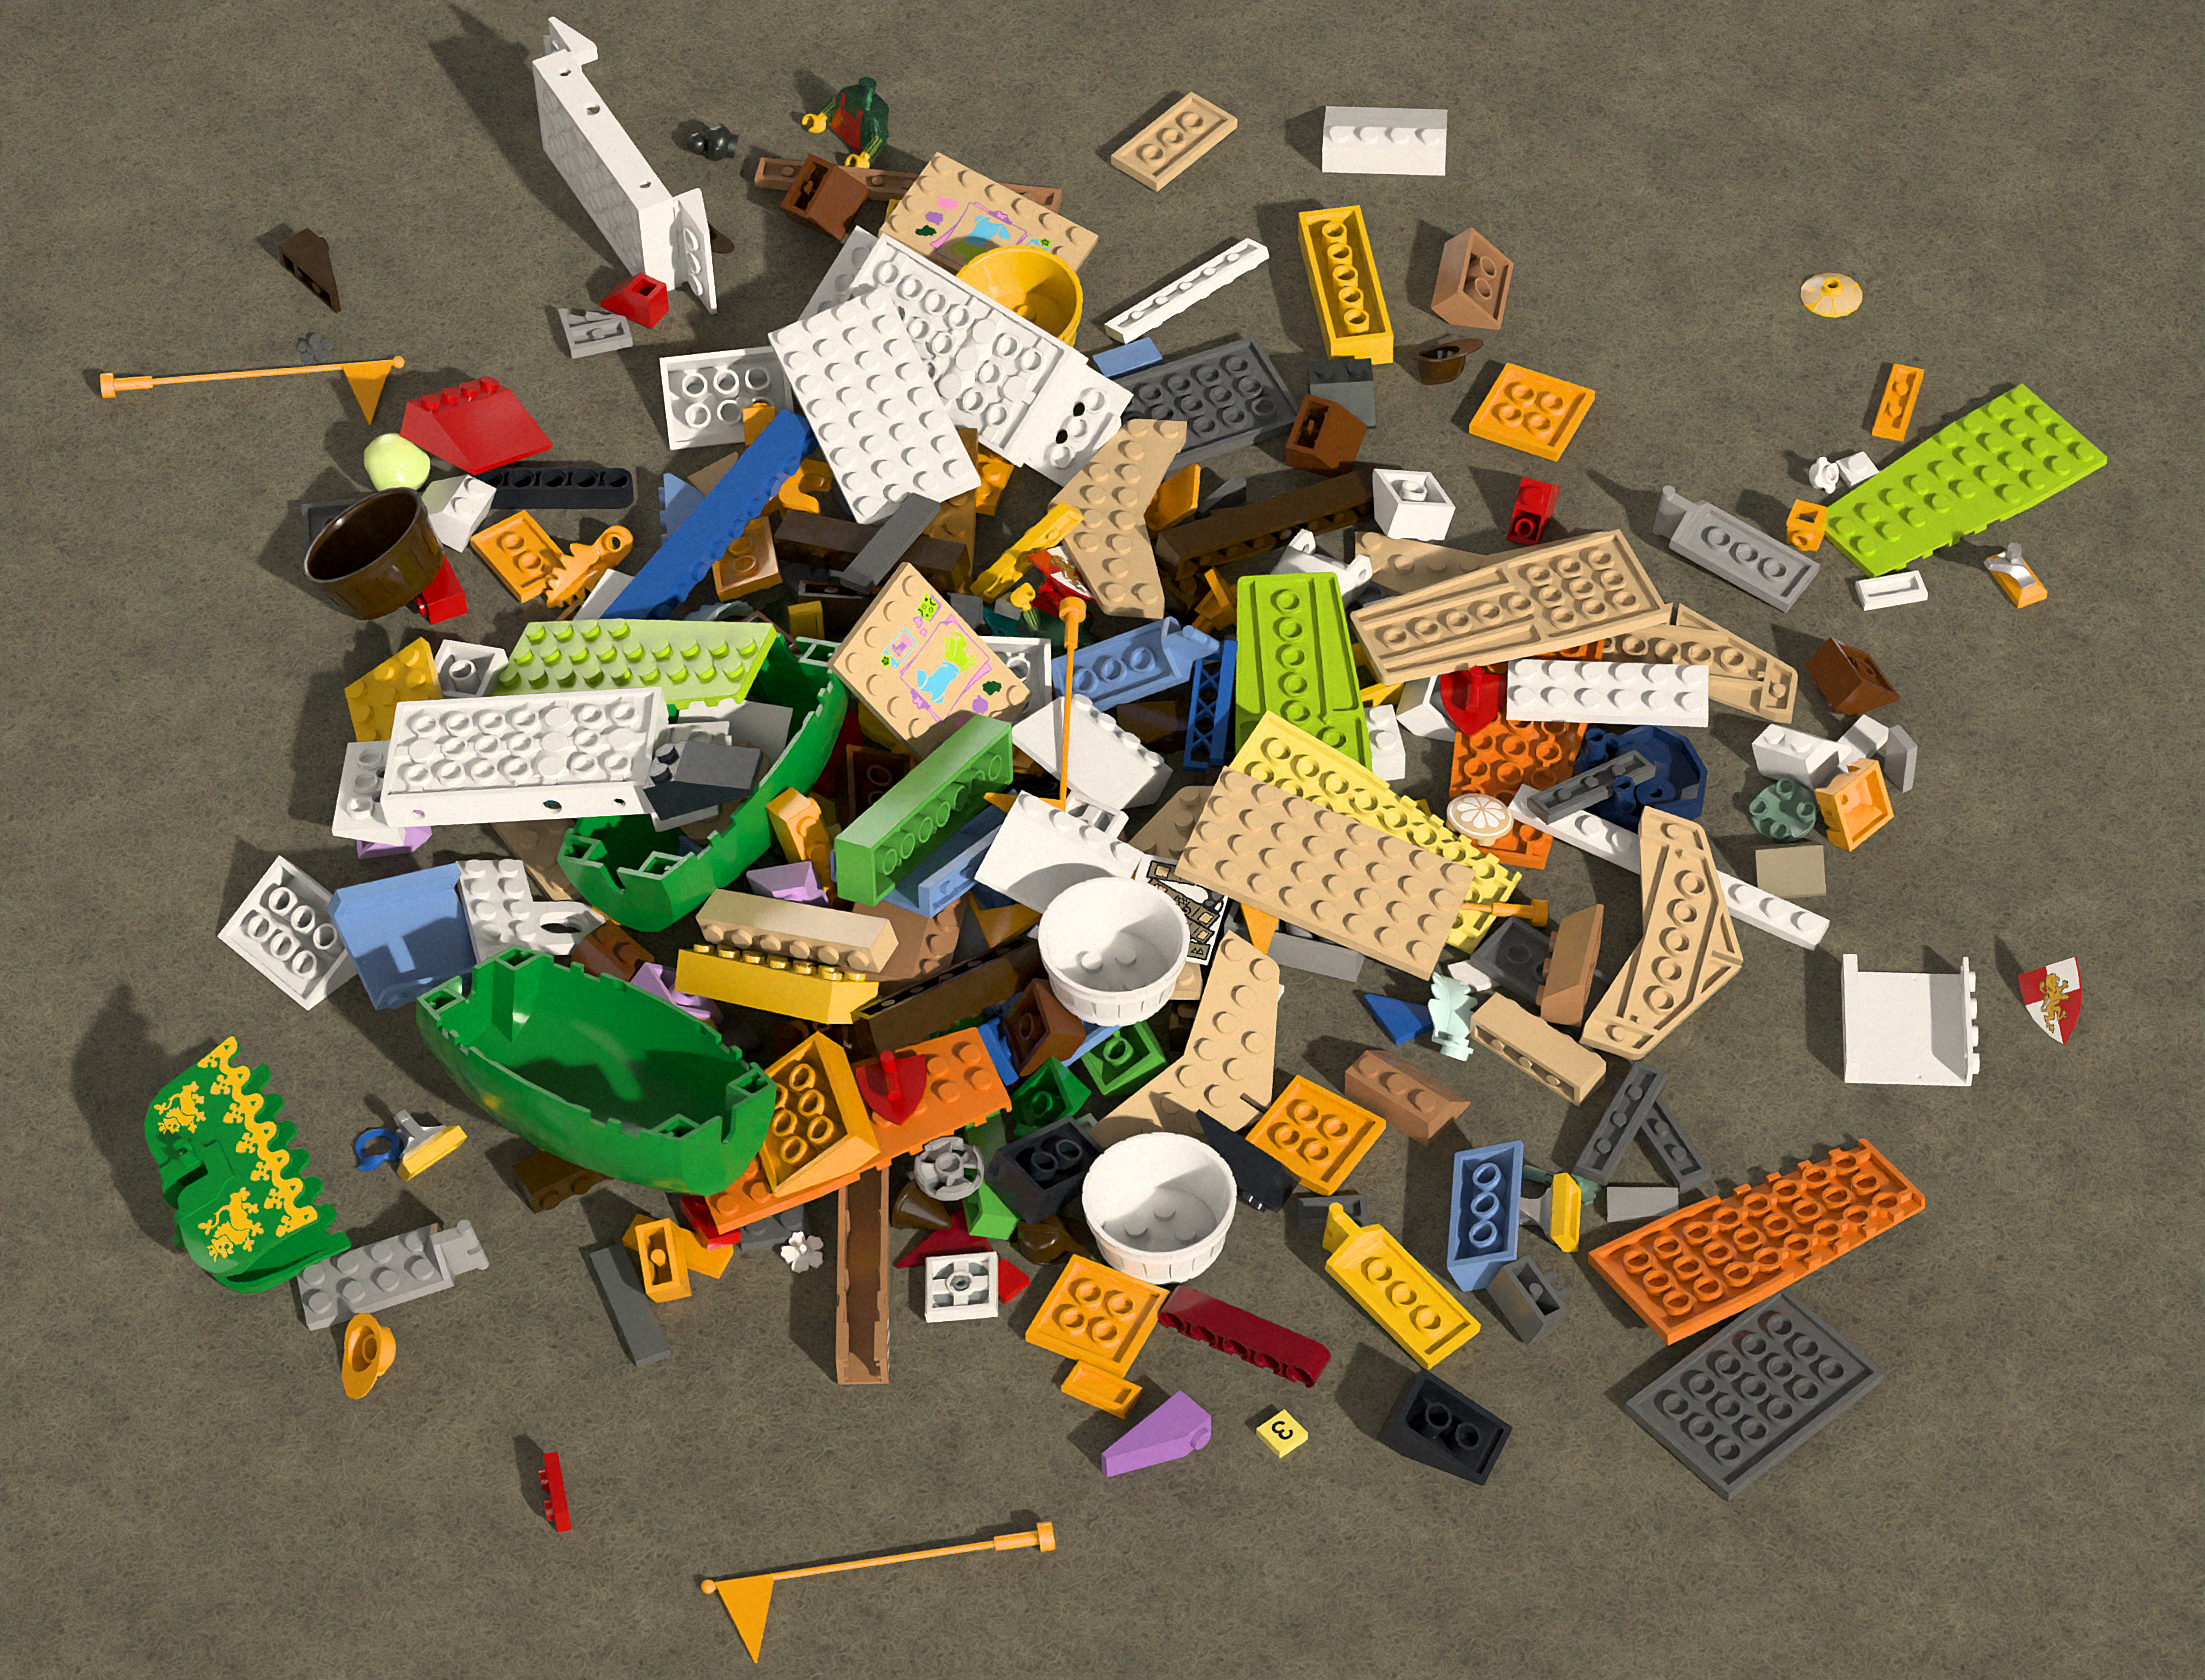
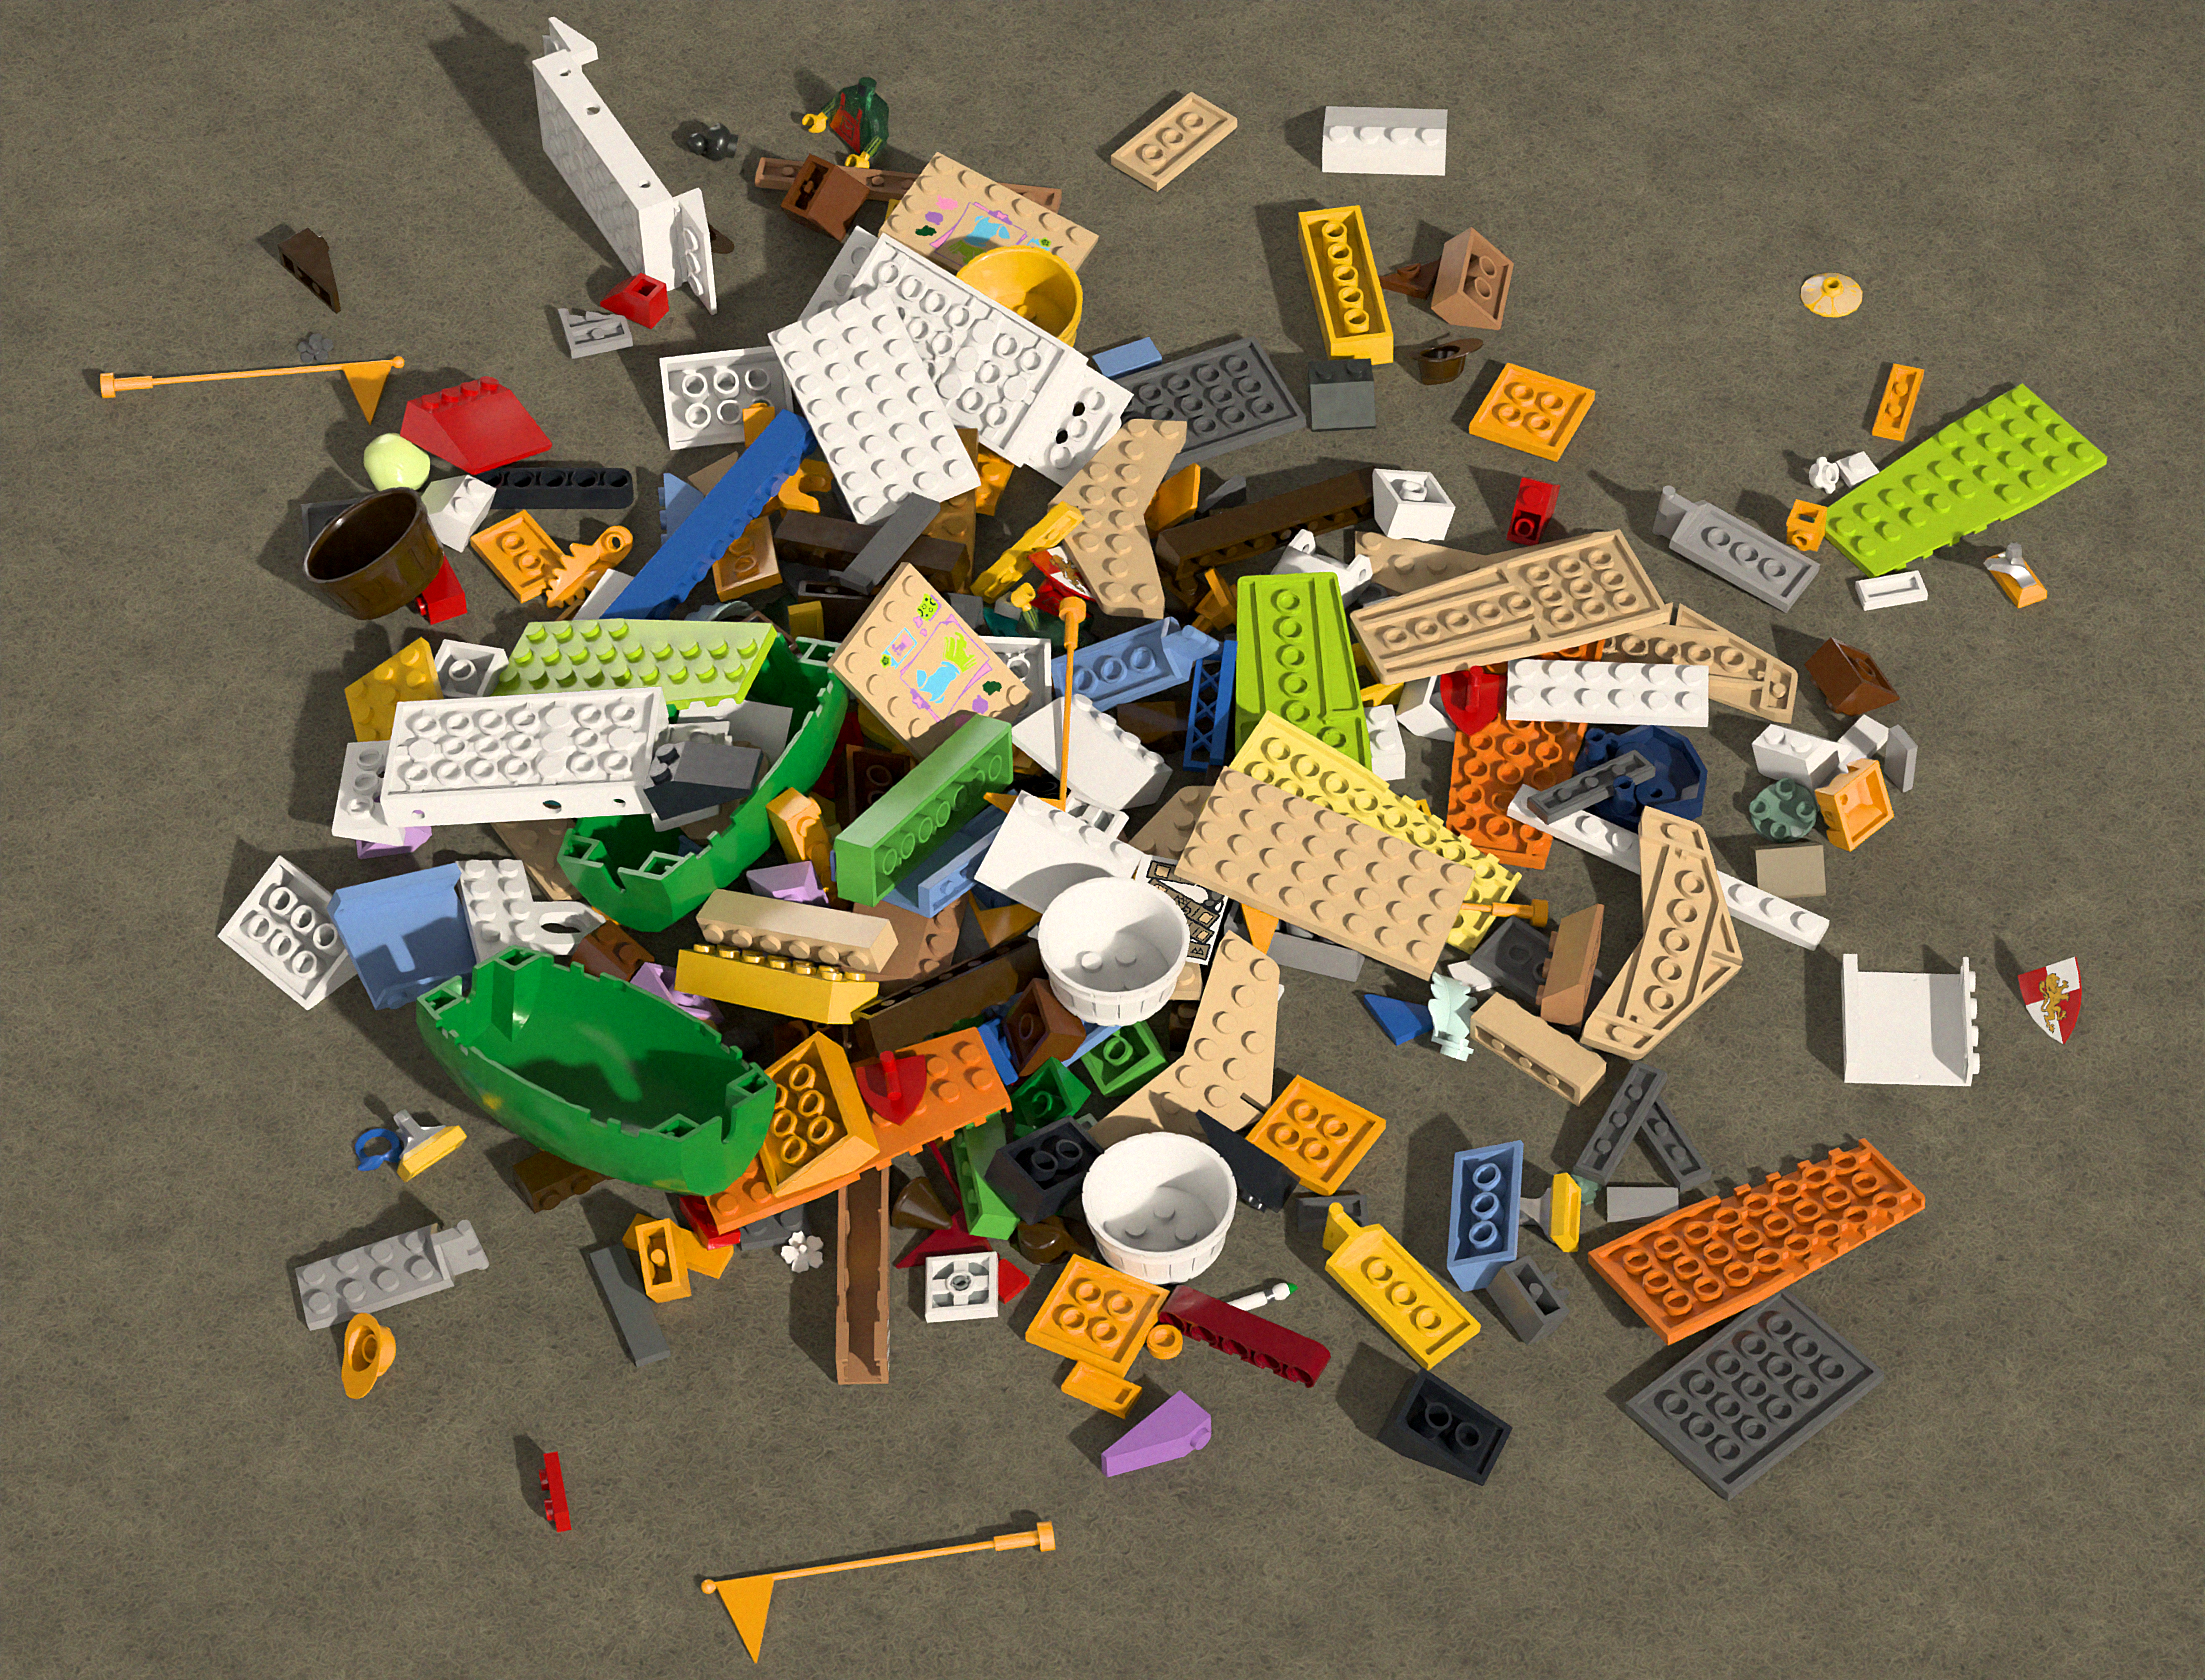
(234, 1179): green animal -> none
(948, 1168): light grey piece -> none
(1164, 1341): none -> light orange tile
(1186, 291): white plate -> none
(1278, 1292): none -> white piece
(1282, 1433): light yellow tile -> none
(1324, 438): reddish brown slope -> none
(1403, 1095): medium nougat slope -> none
(1413, 280): none -> reddish brown tile
(1479, 818): dish -> none
(1538, 1175): sand green pin -> none

